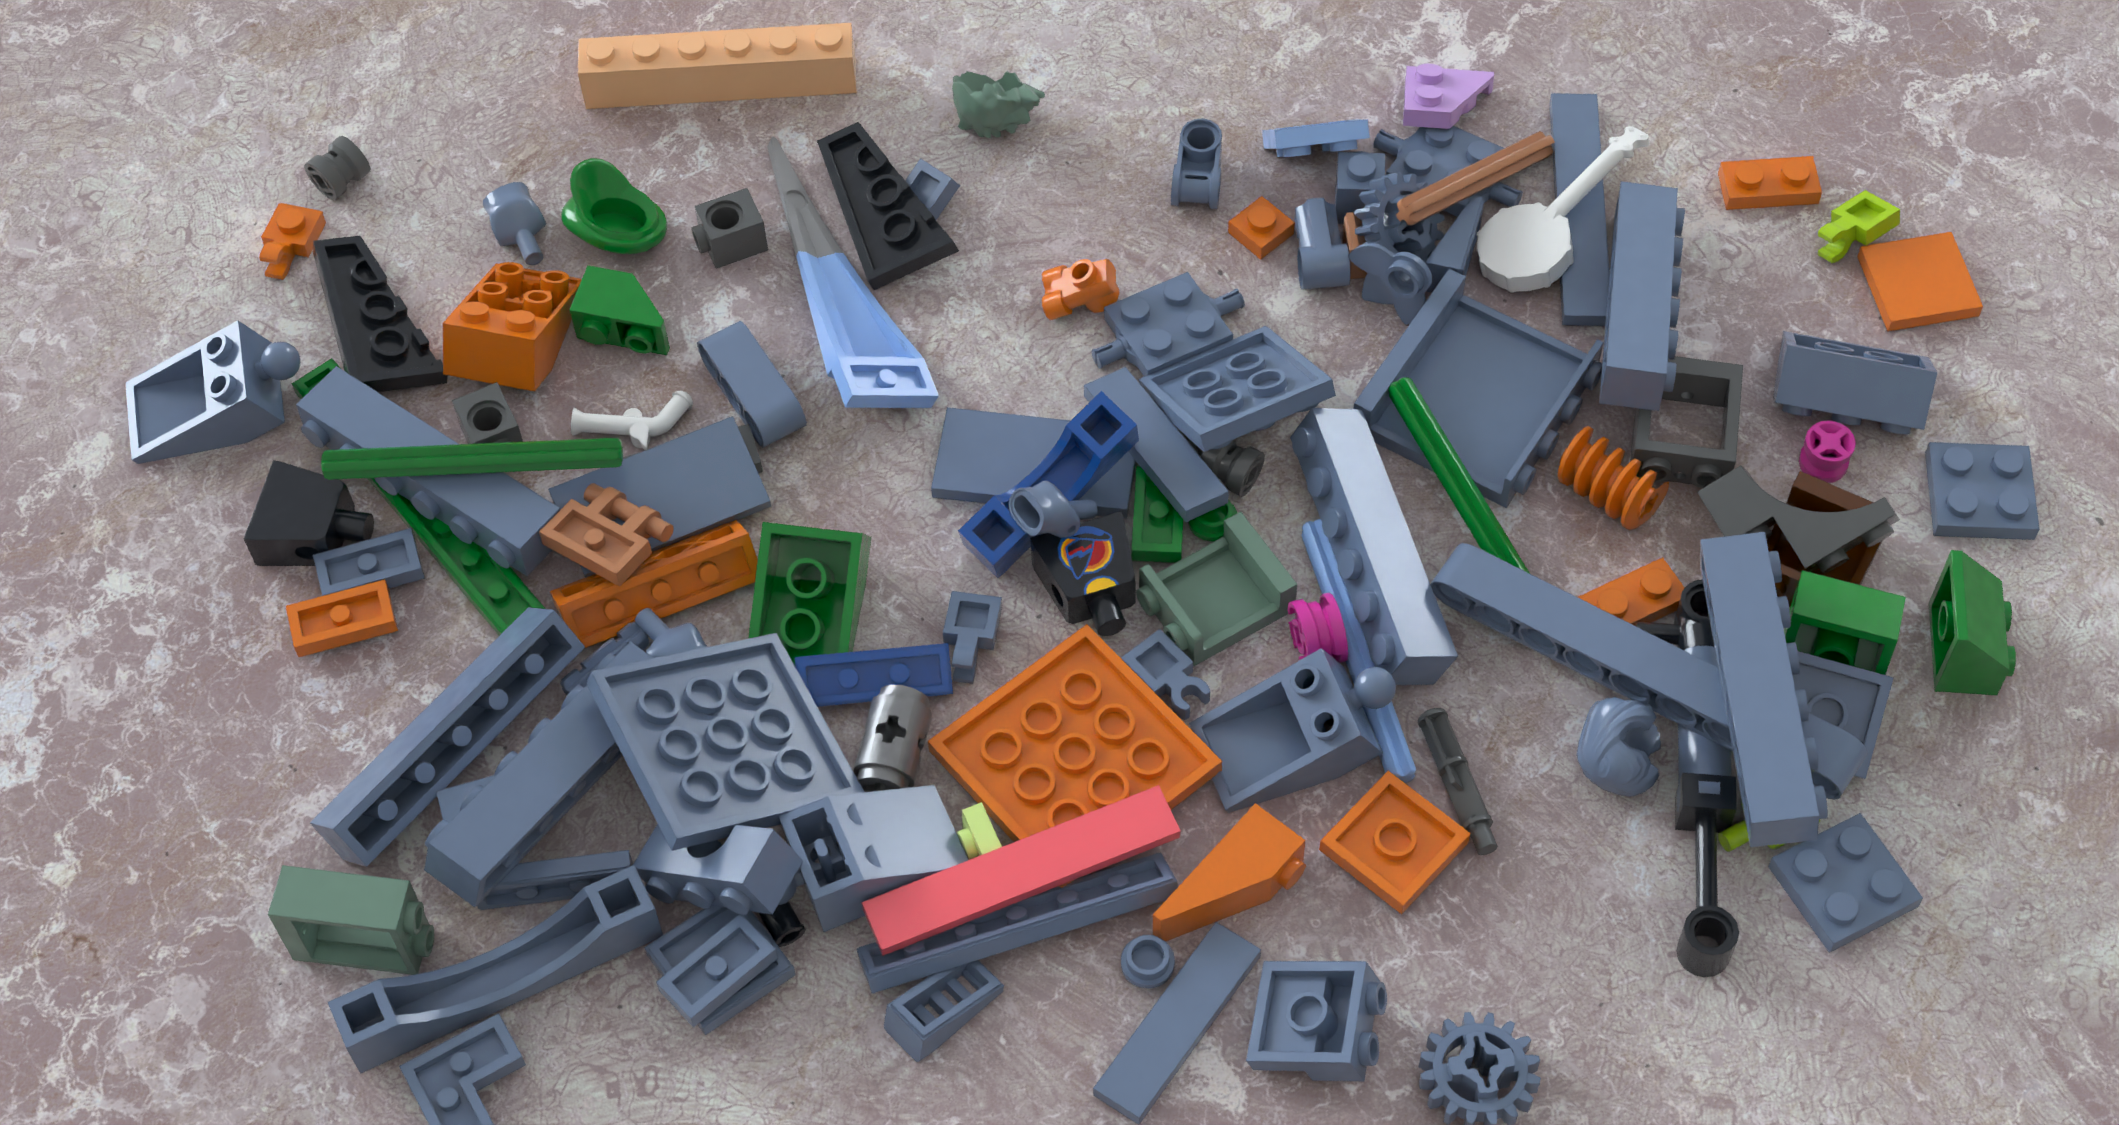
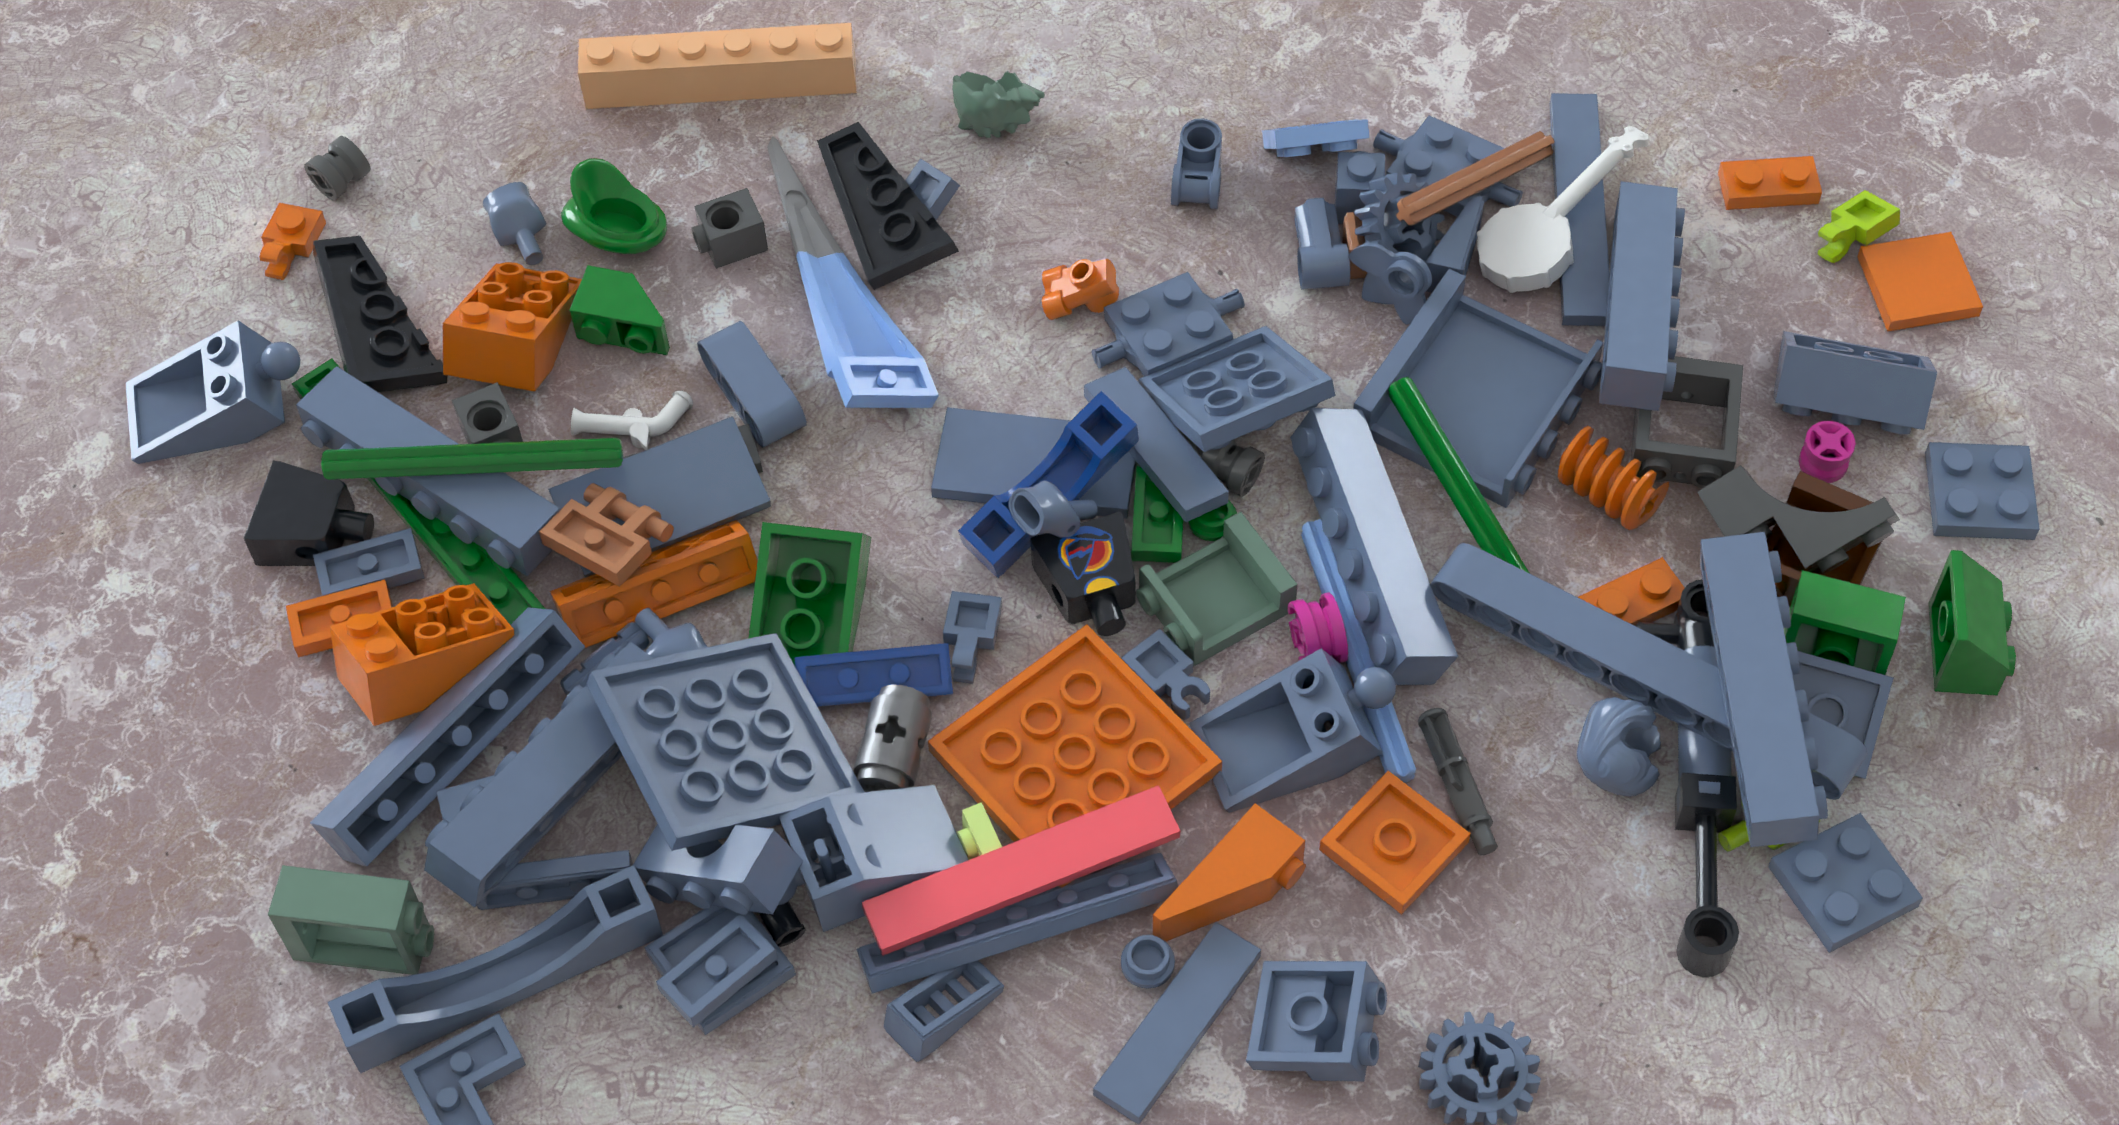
(415, 651): none -> orange slope
(1261, 227): orange plate -> none
(1440, 96): lavender wing -> none

